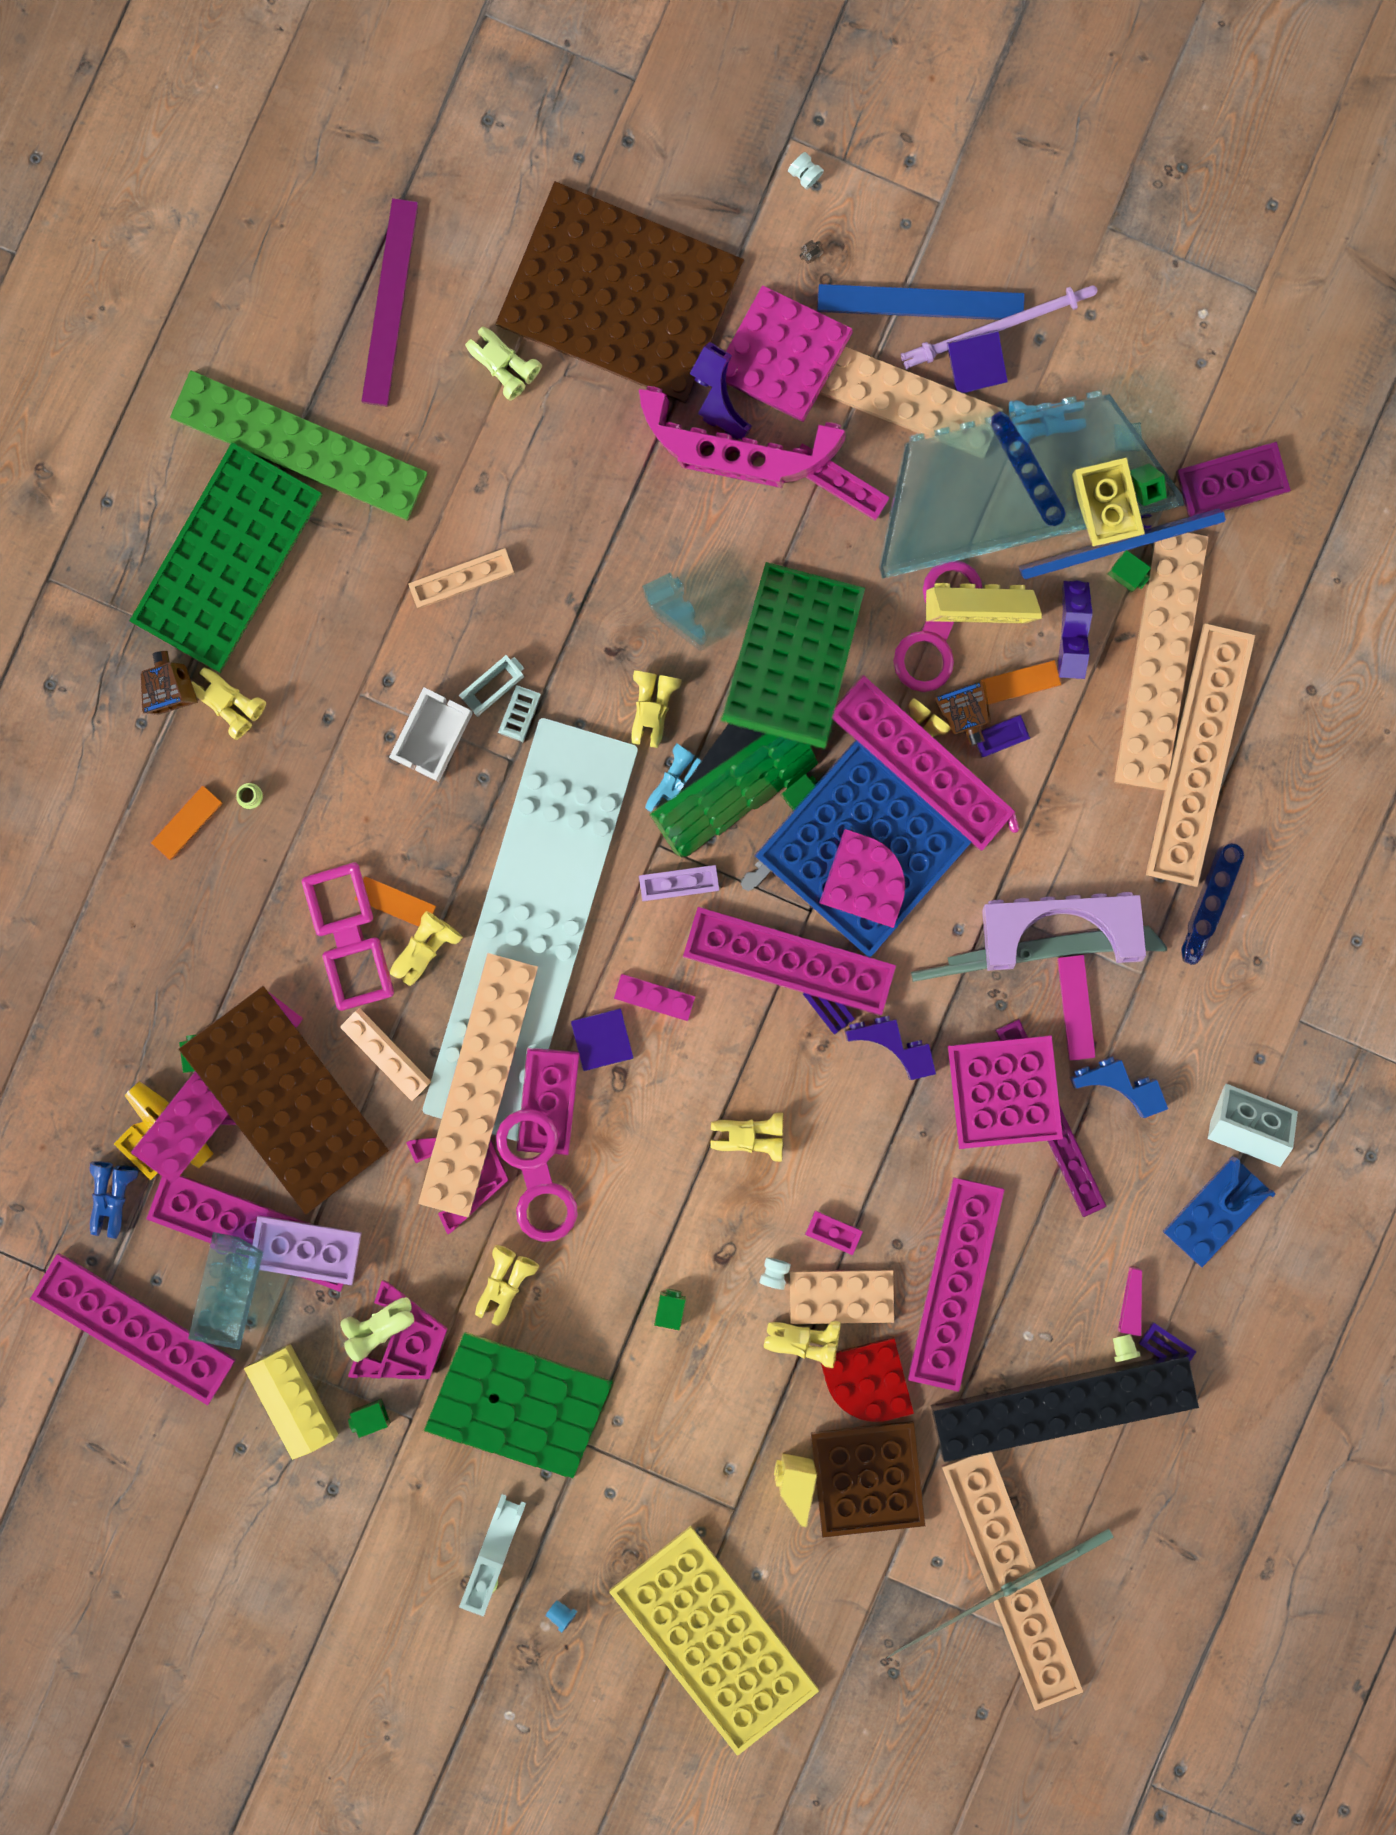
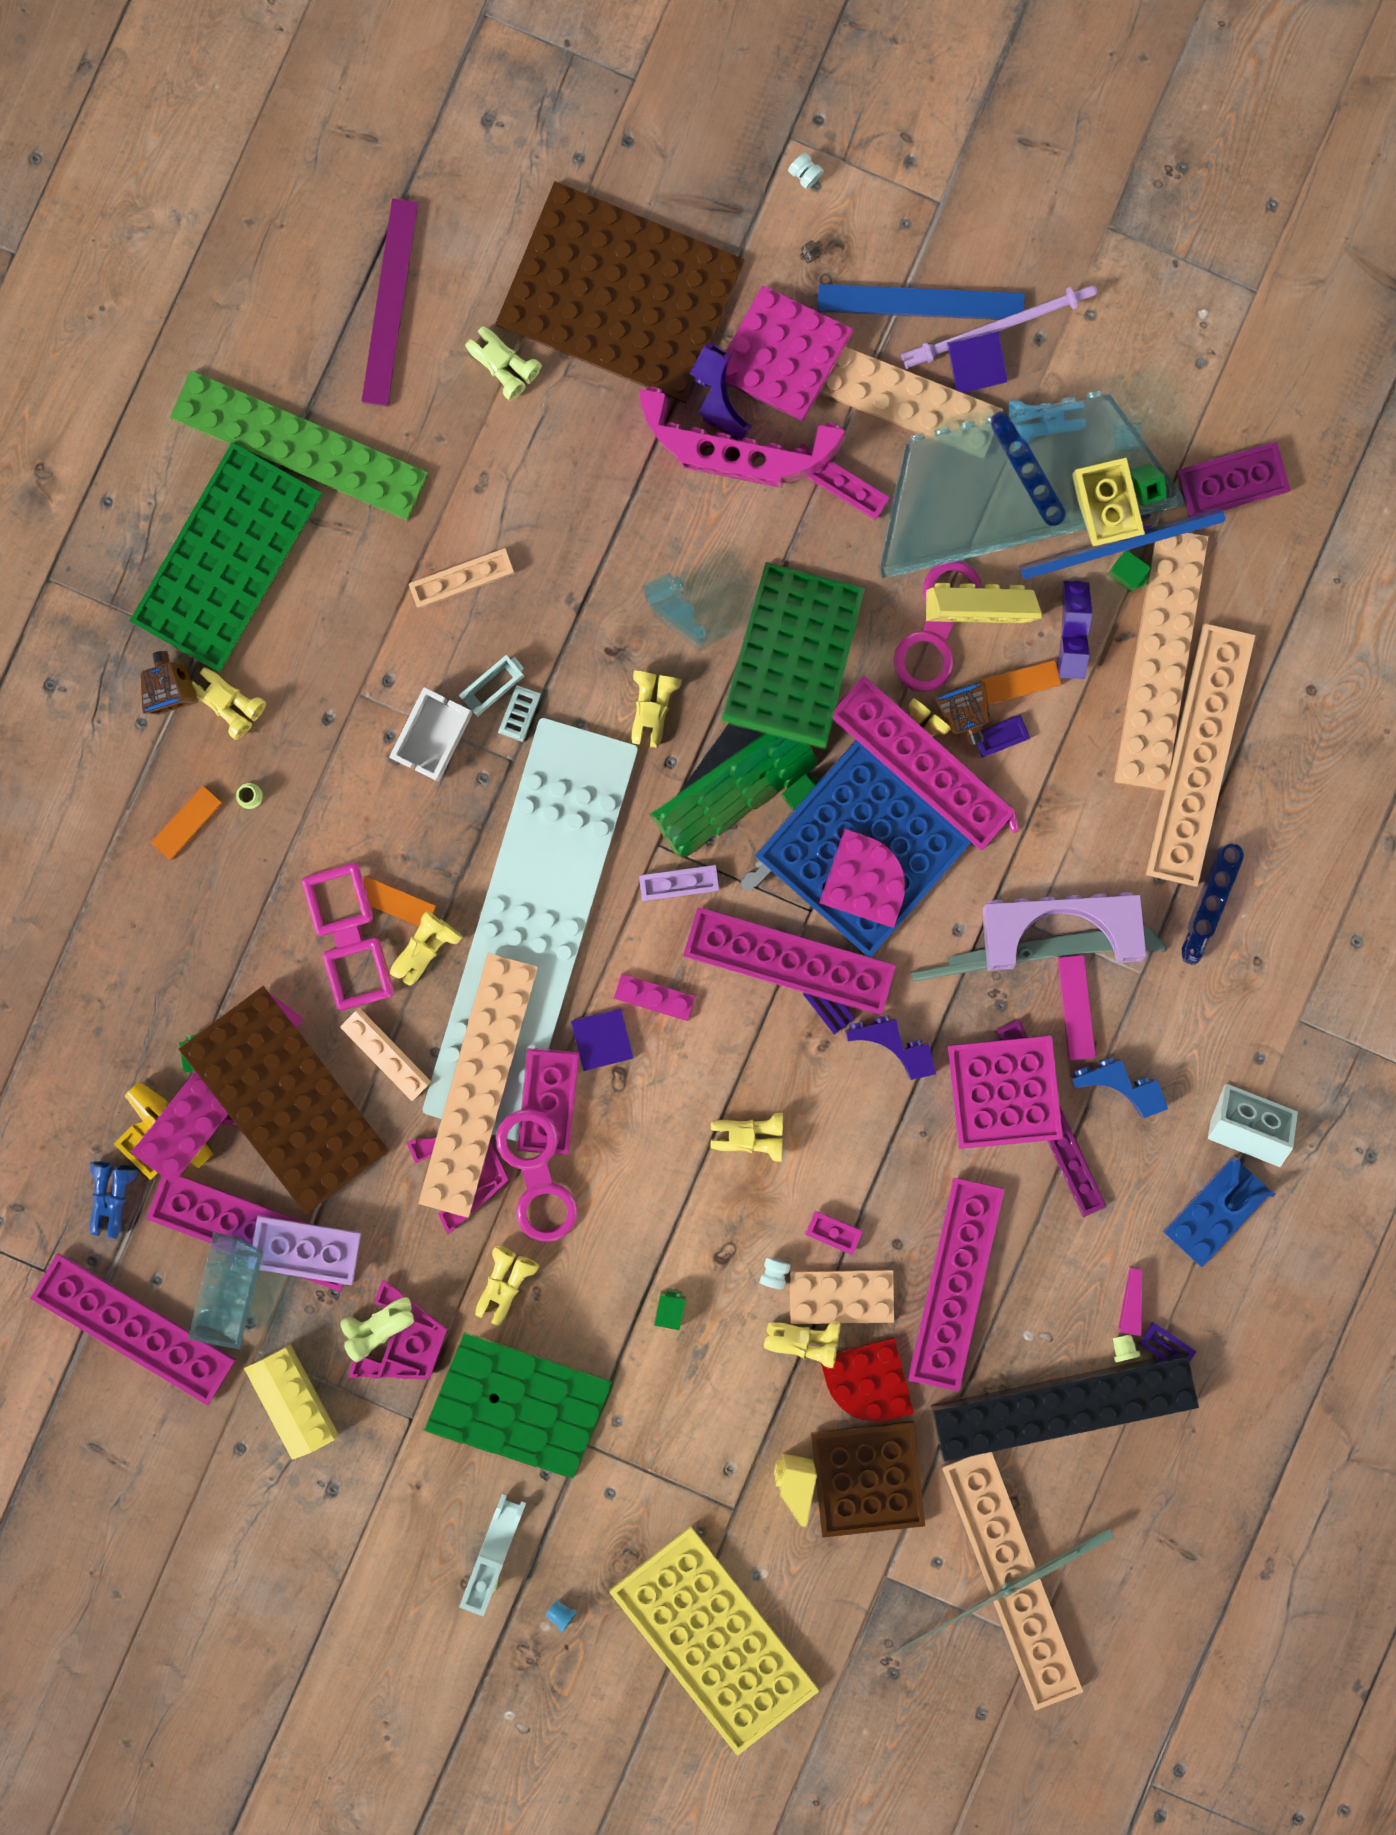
(369, 1418): green brick -> none
(671, 783): medium azure piece -> none

